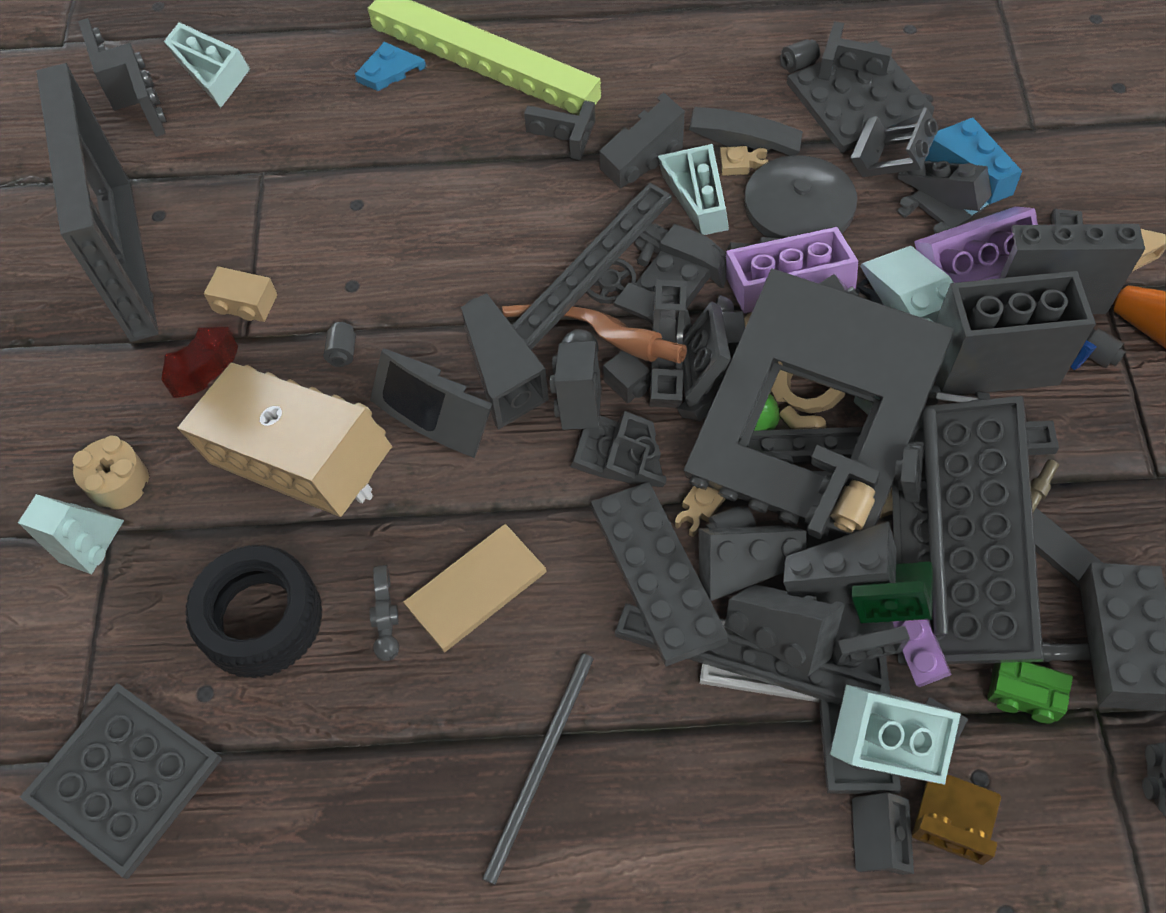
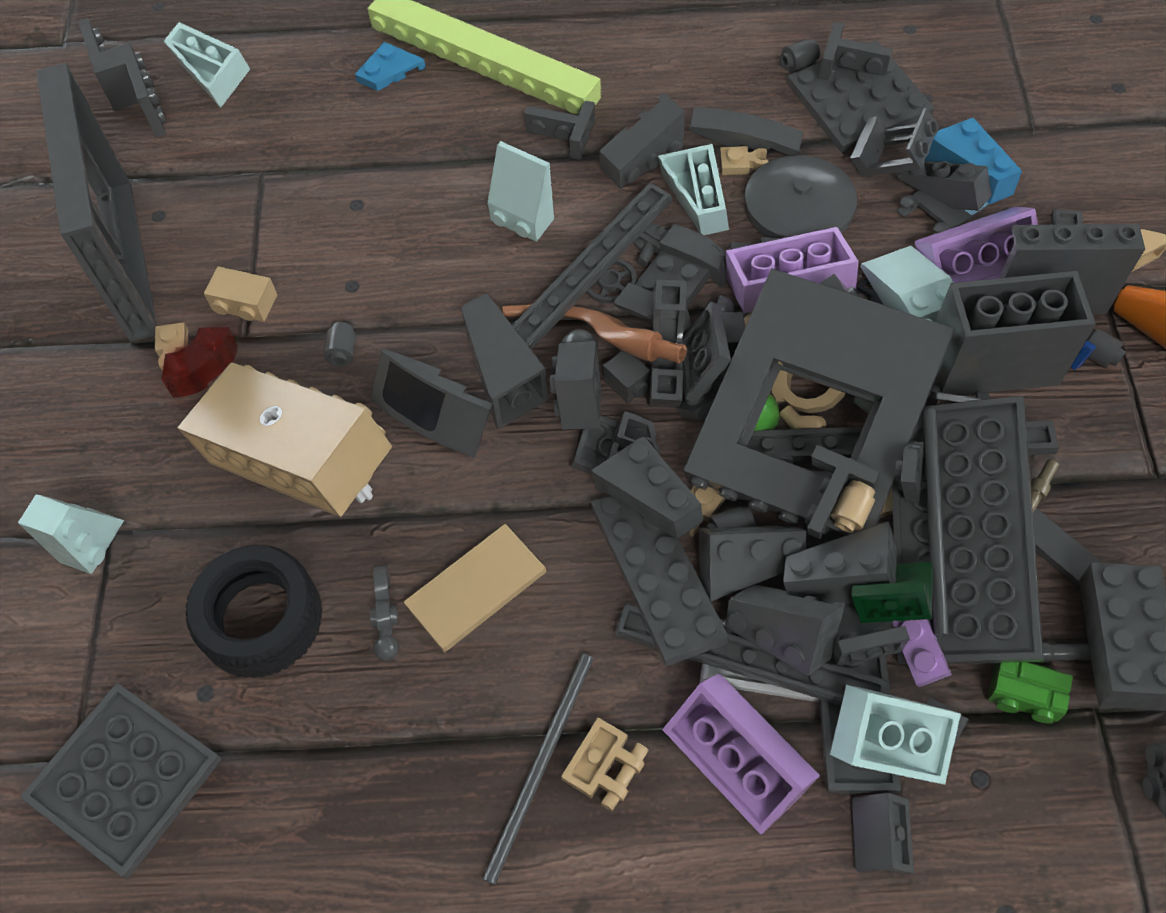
(110, 473): tan brick -> none
(170, 339): none -> tan plate
(520, 192): none -> light aqua slope
(594, 759): none -> tan plate
(650, 487): none -> dark grey wedge
(740, 752): none -> lavender slope
(958, 819): pearl gold bracket -> none

